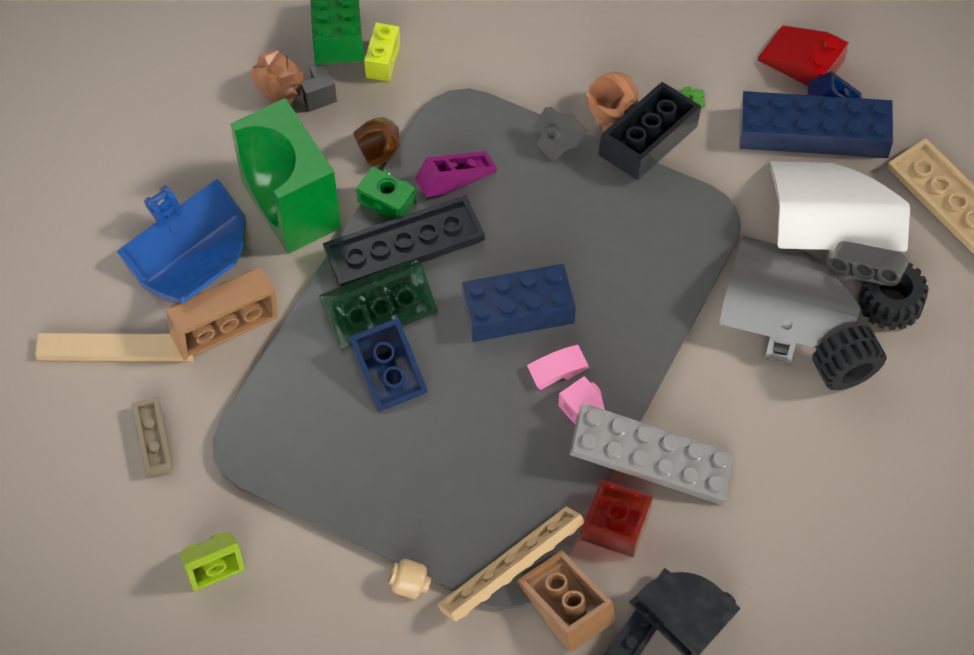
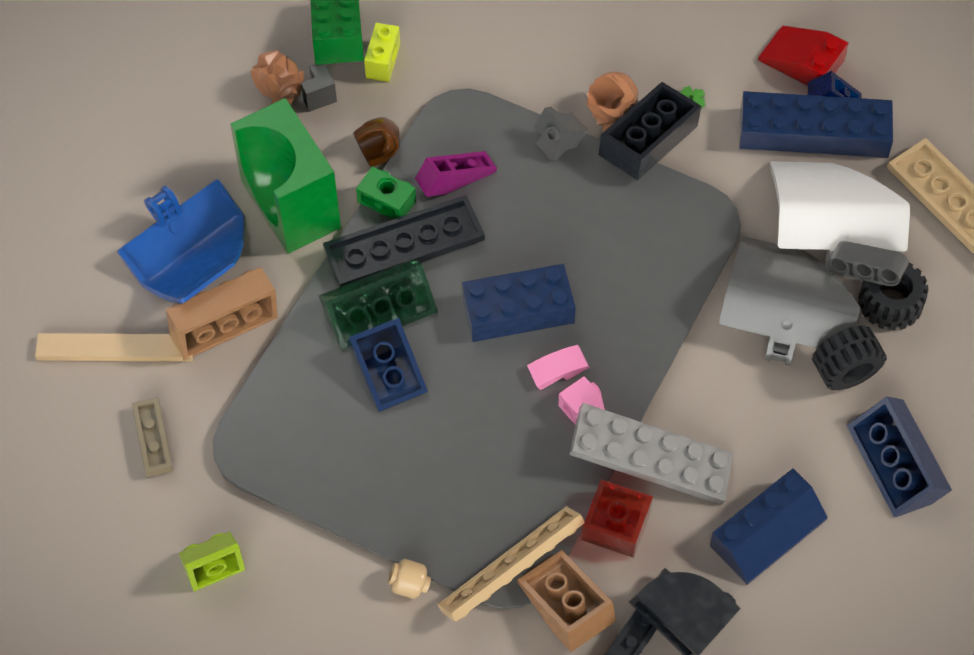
(769, 526): none -> dark blue slope
(898, 457): none -> dark blue slope

